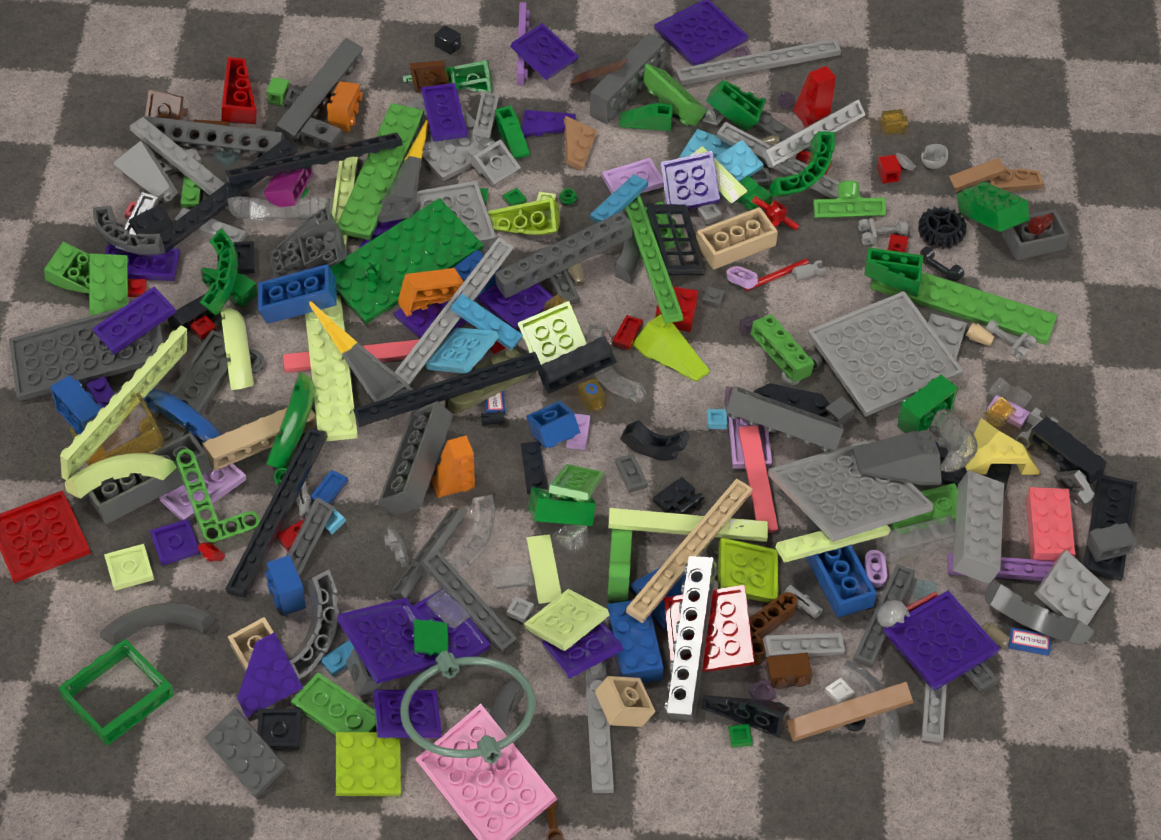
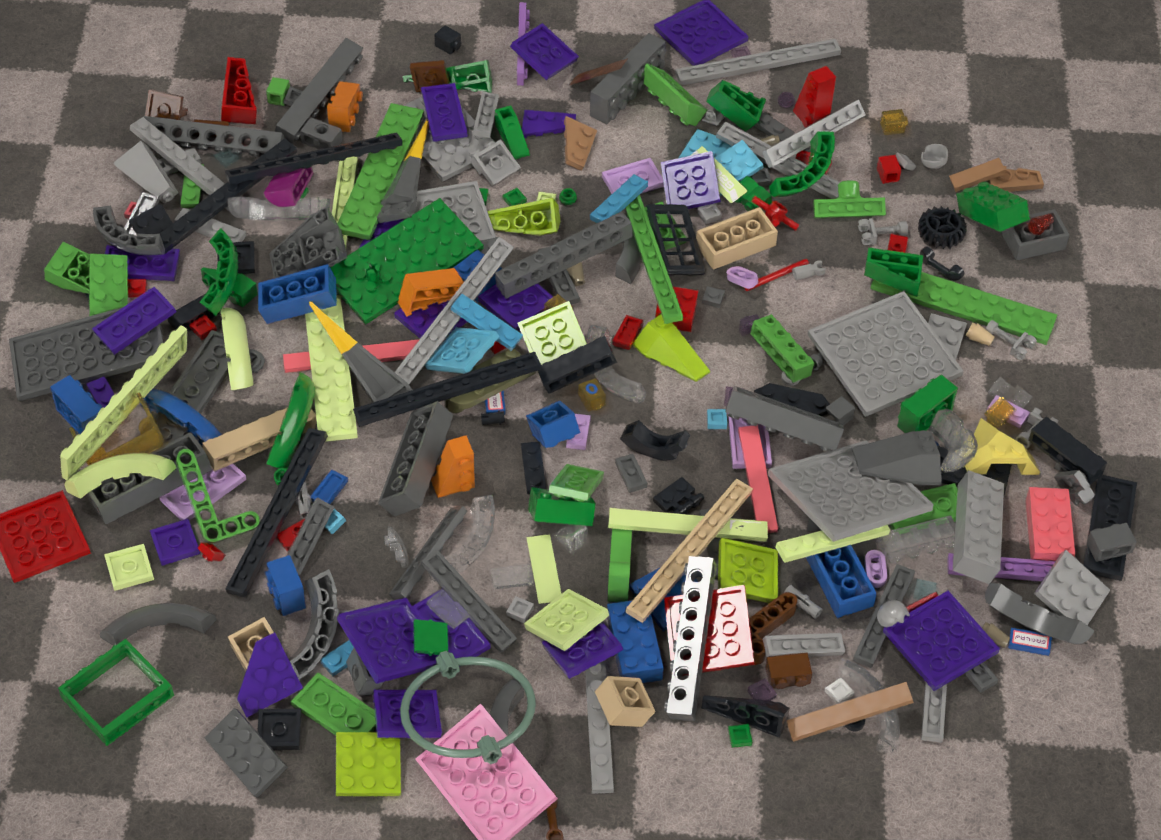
(649, 117): green slope -> none

